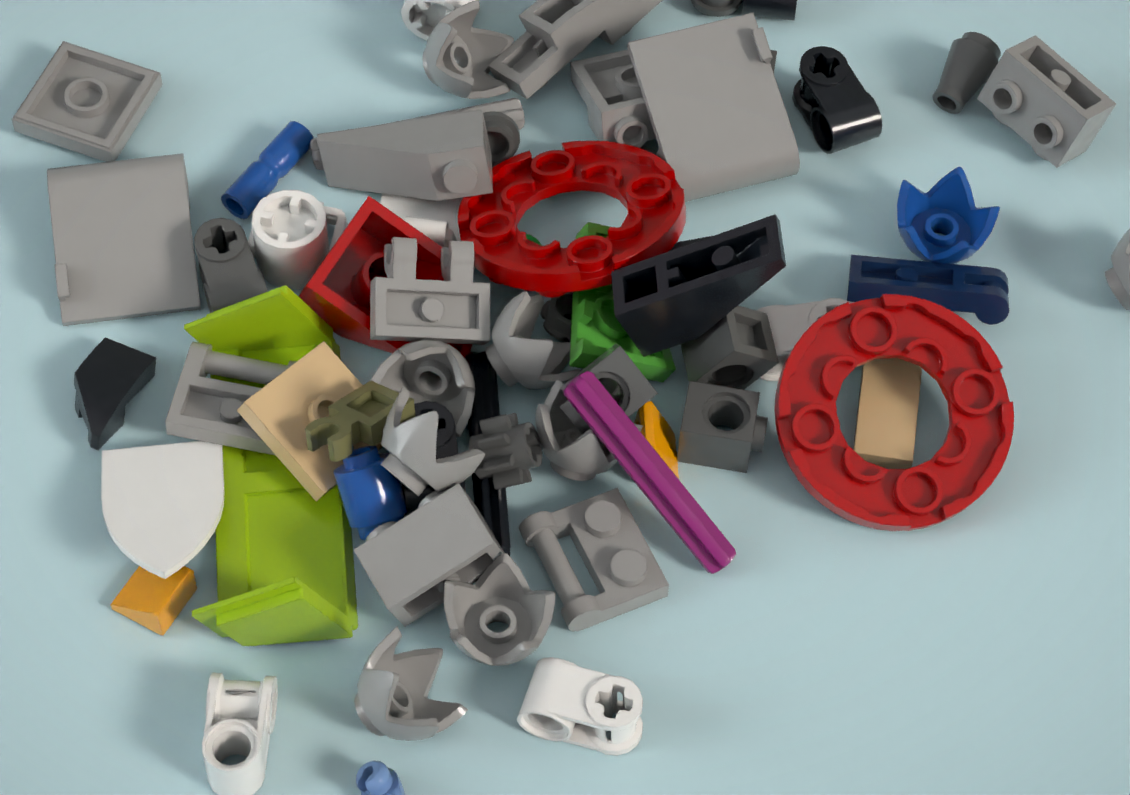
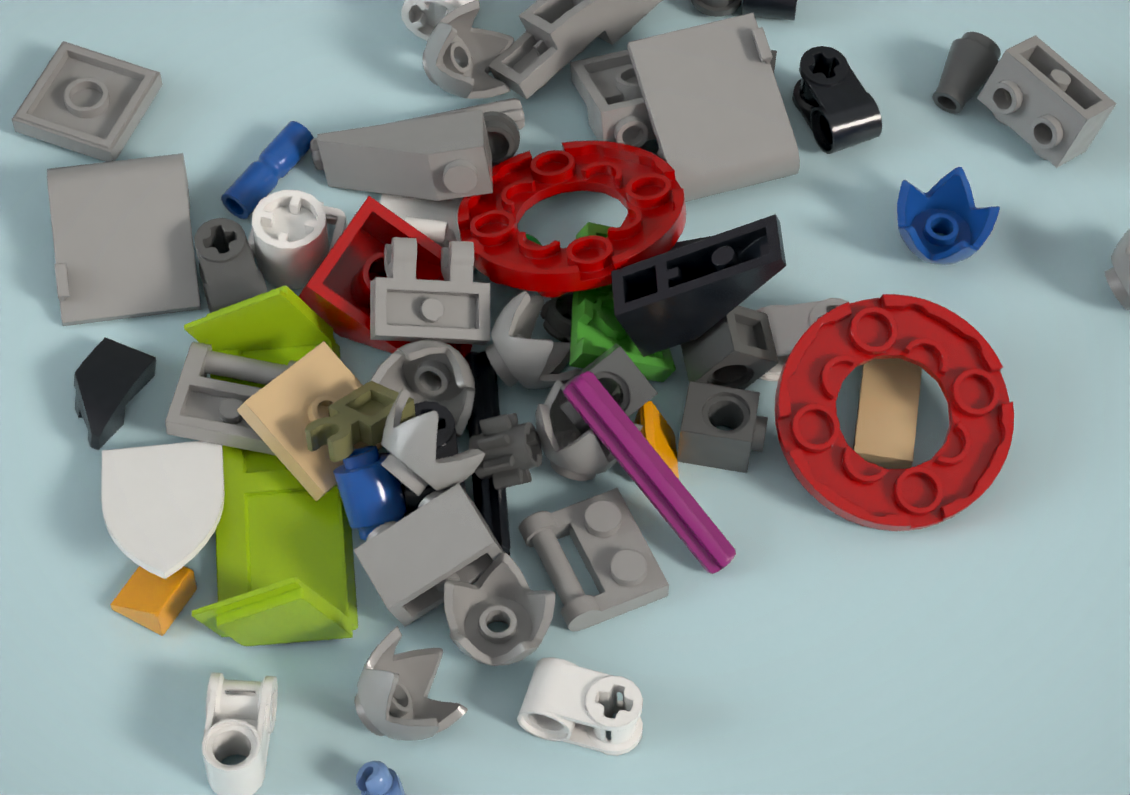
(949, 285): dark blue plate -> none

